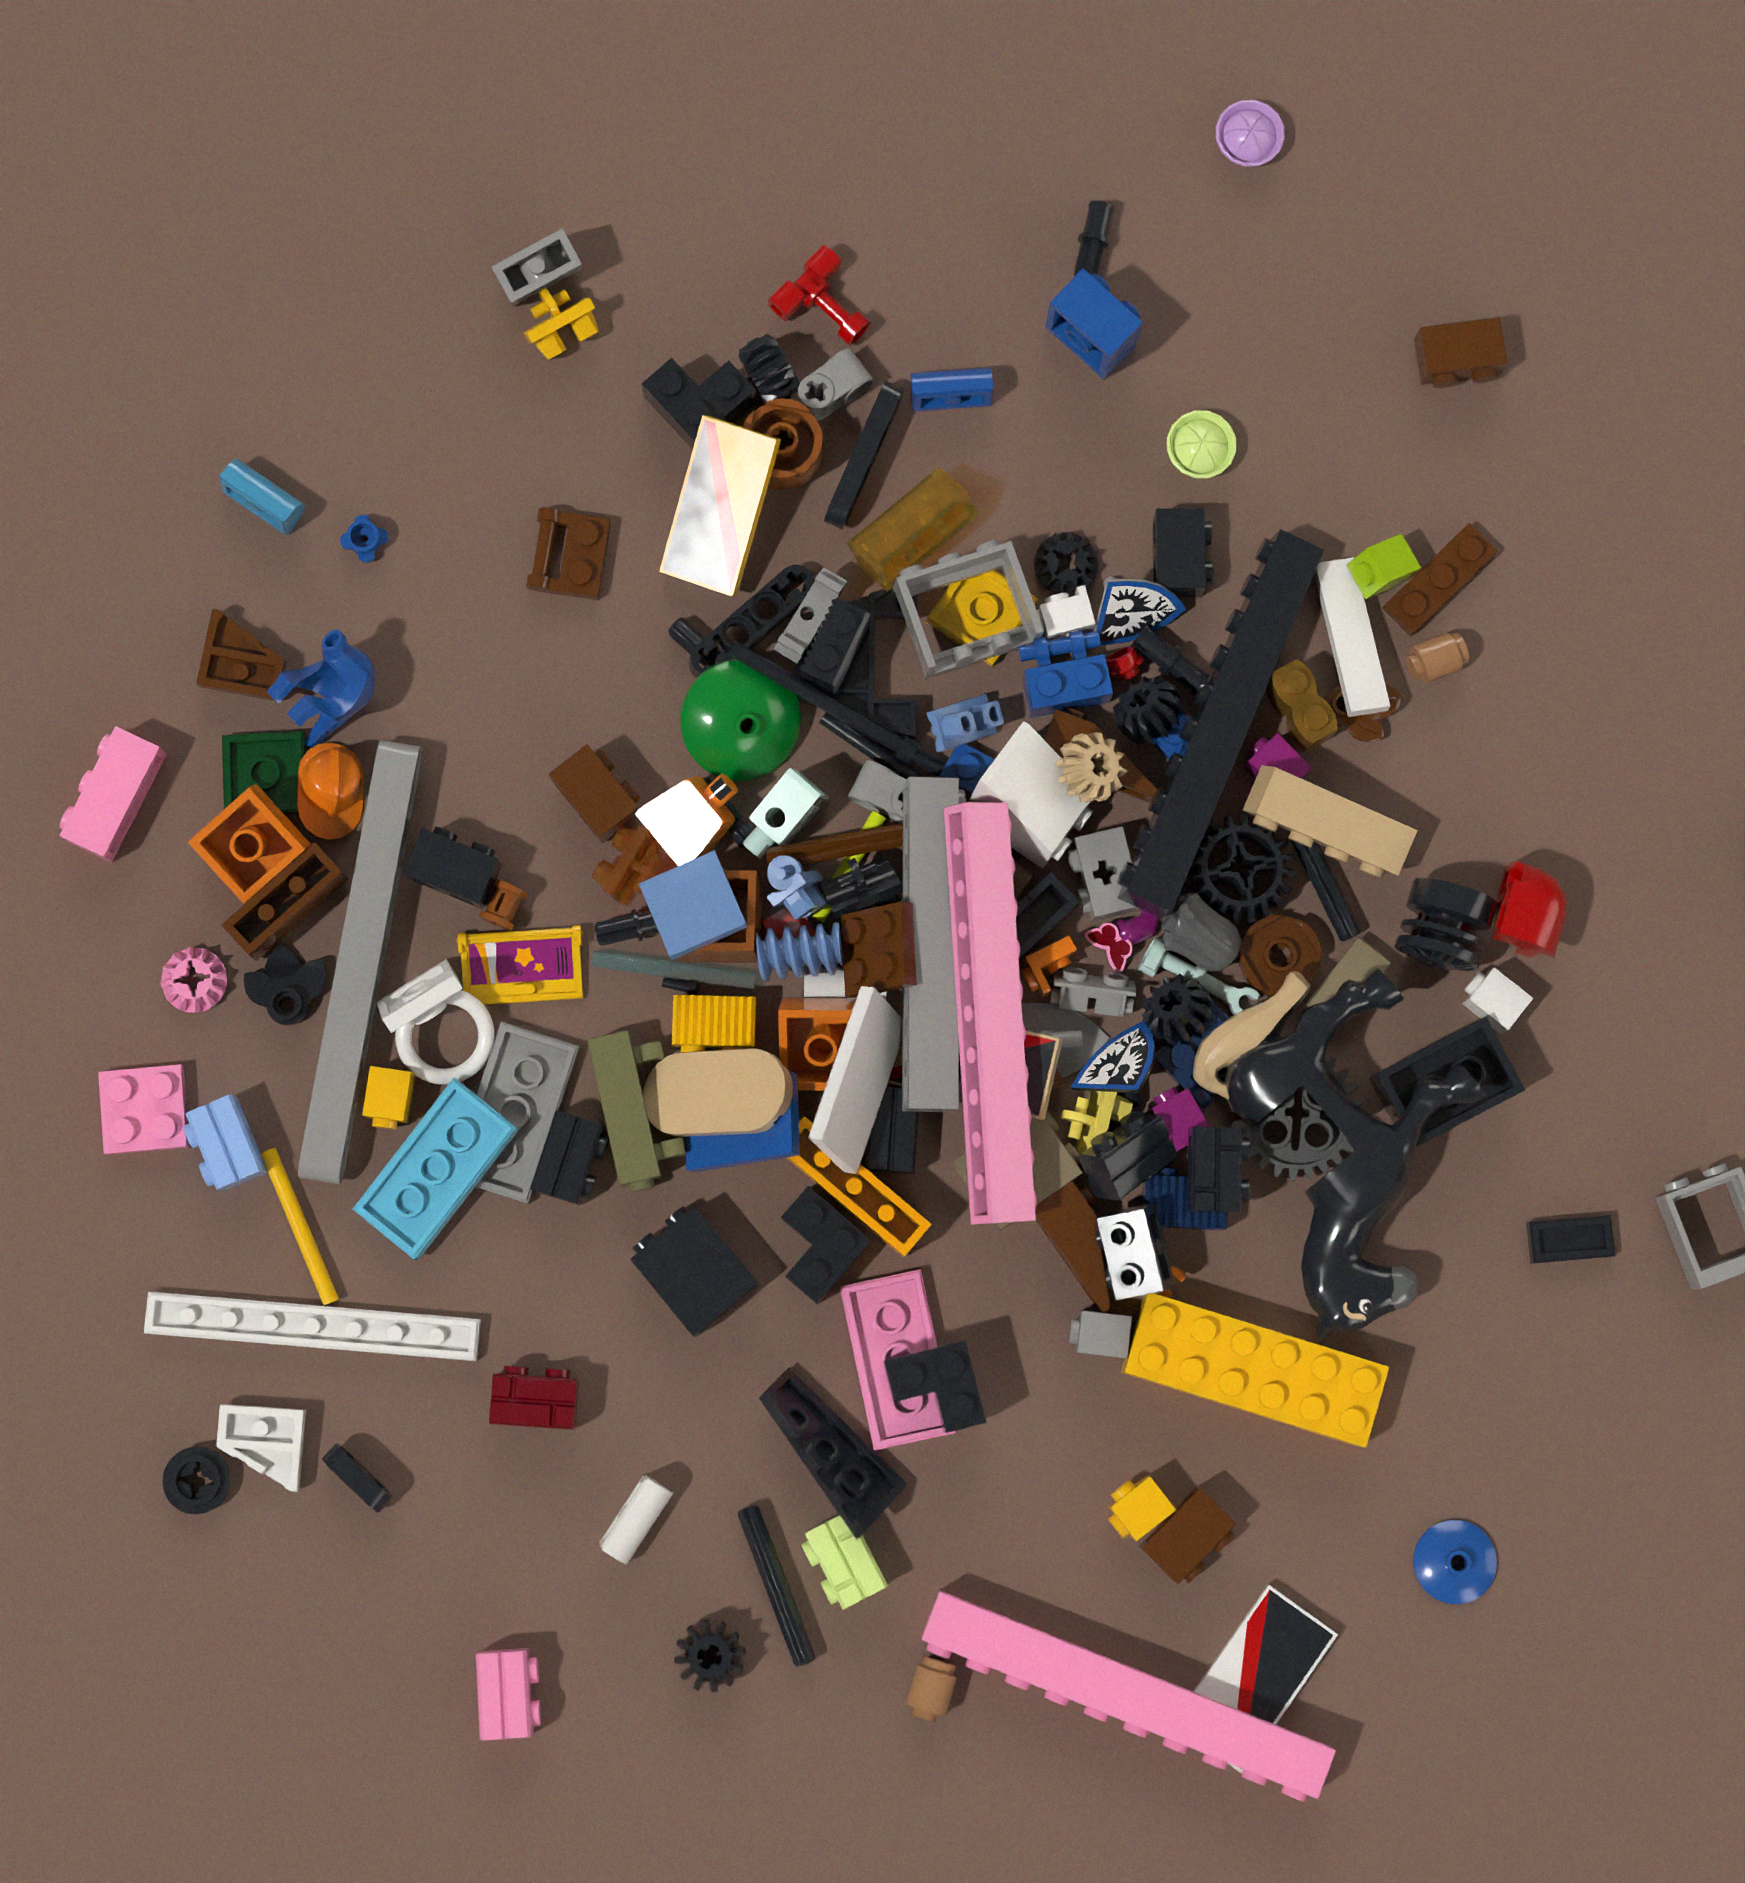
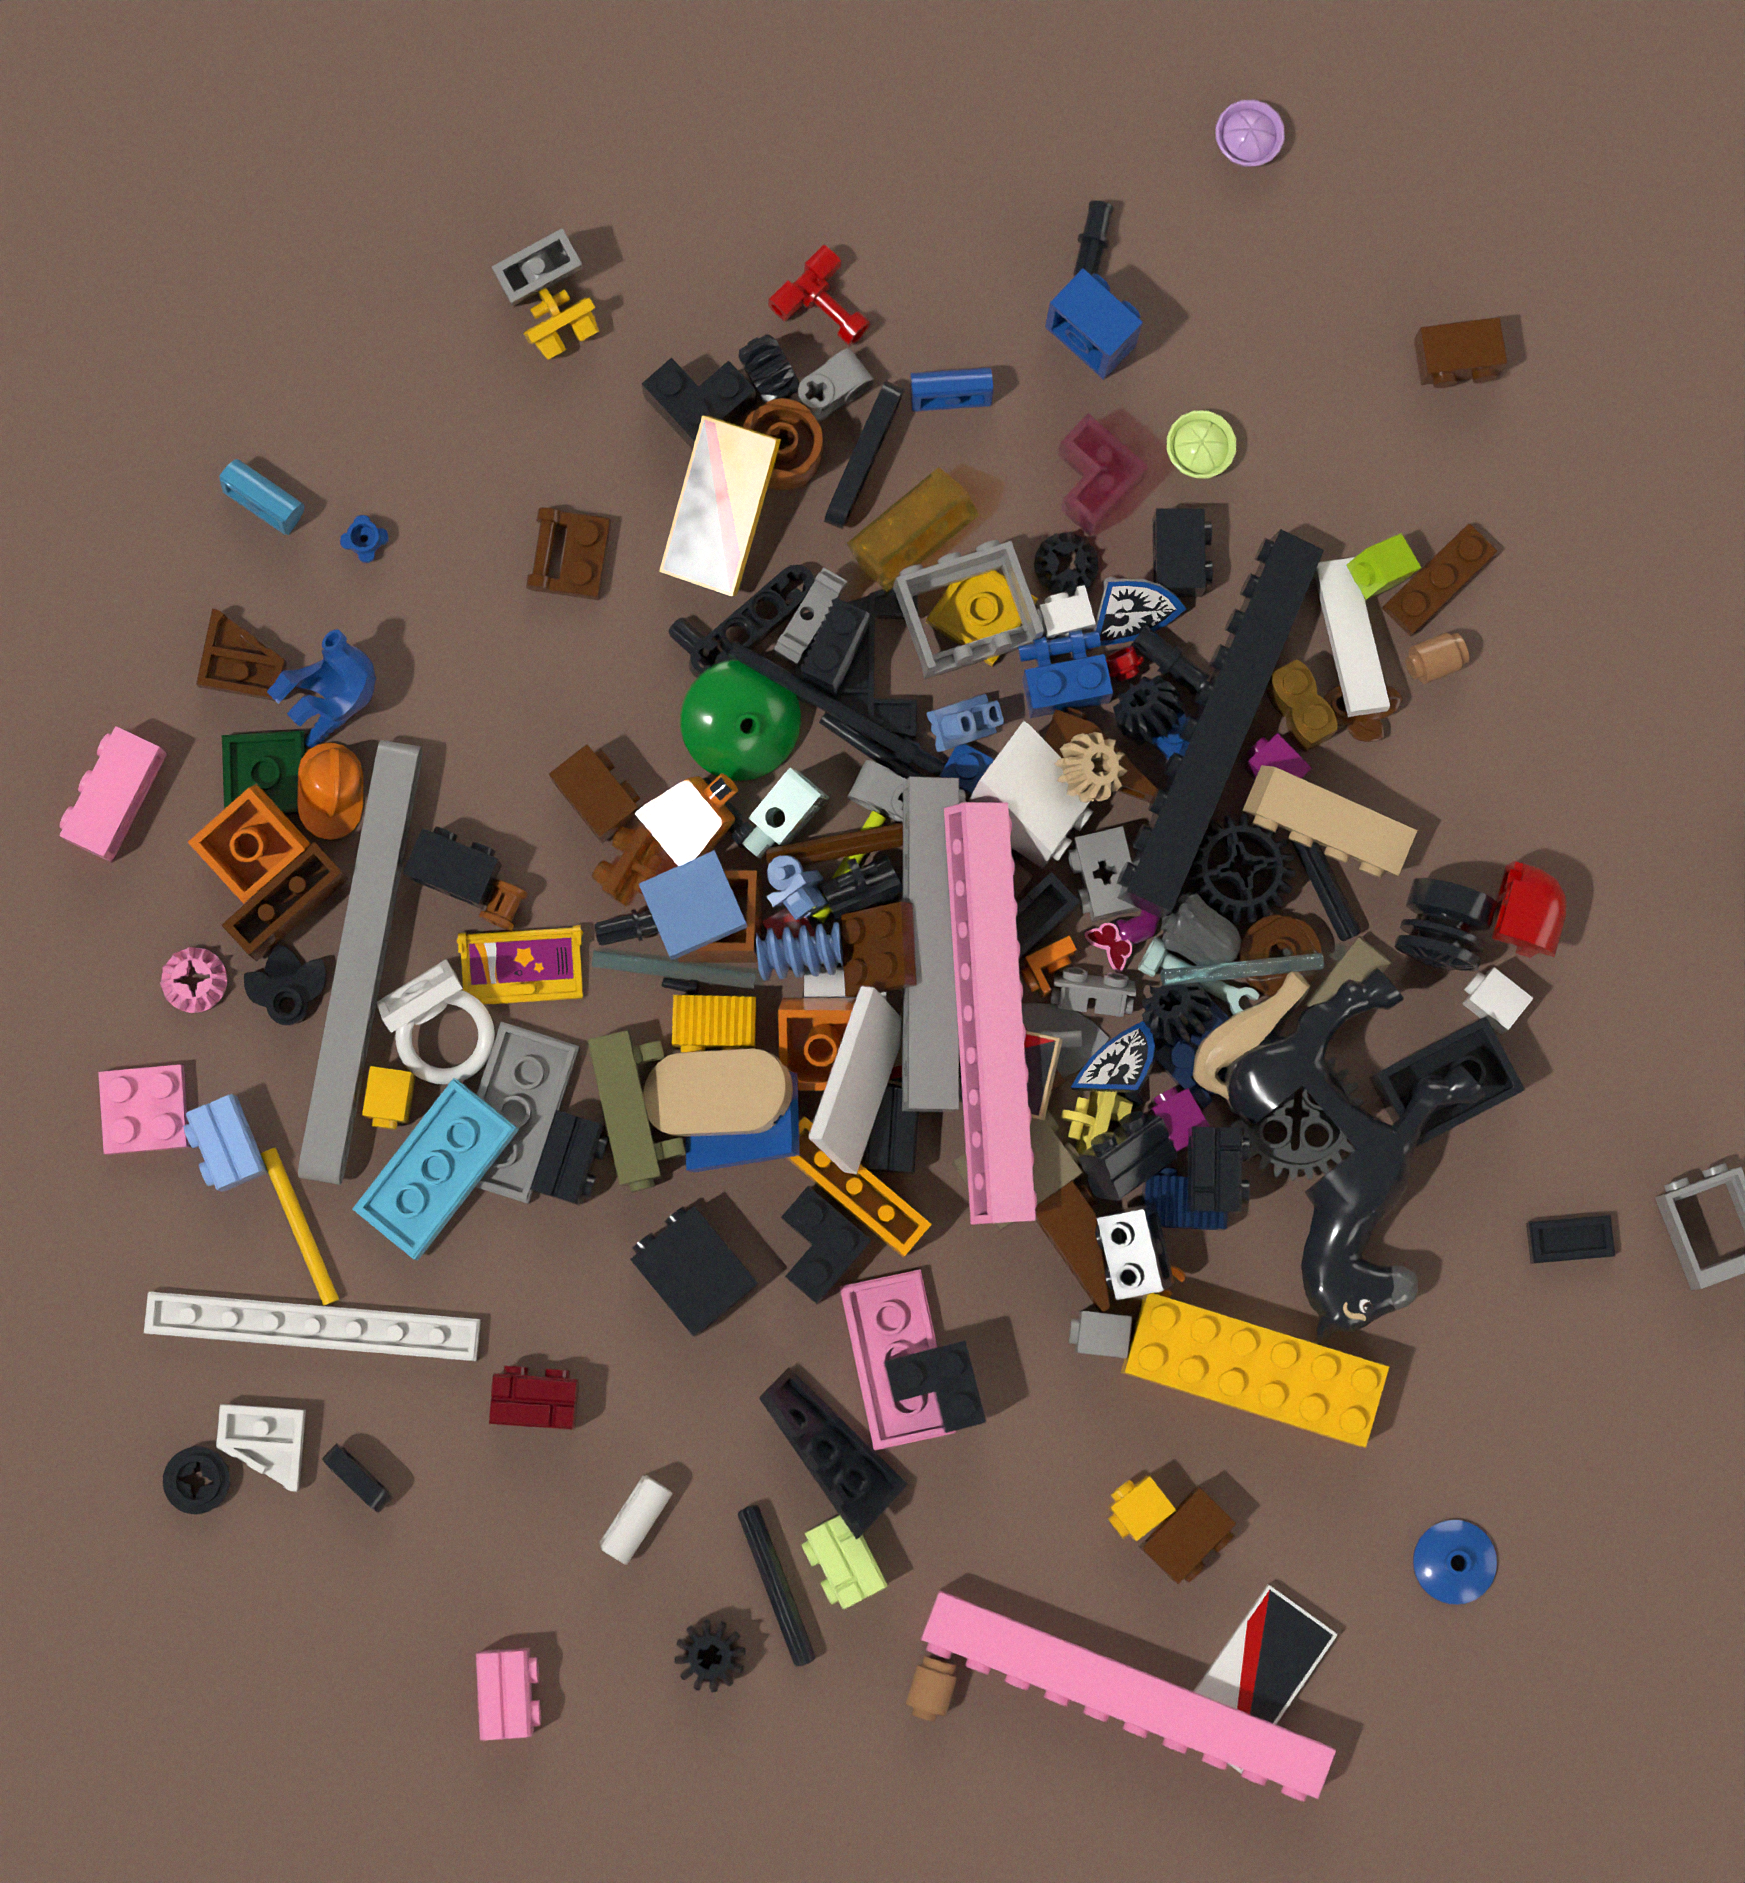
(1107, 471): none -> clear pink brick
(1241, 969): none -> clear light blue bar

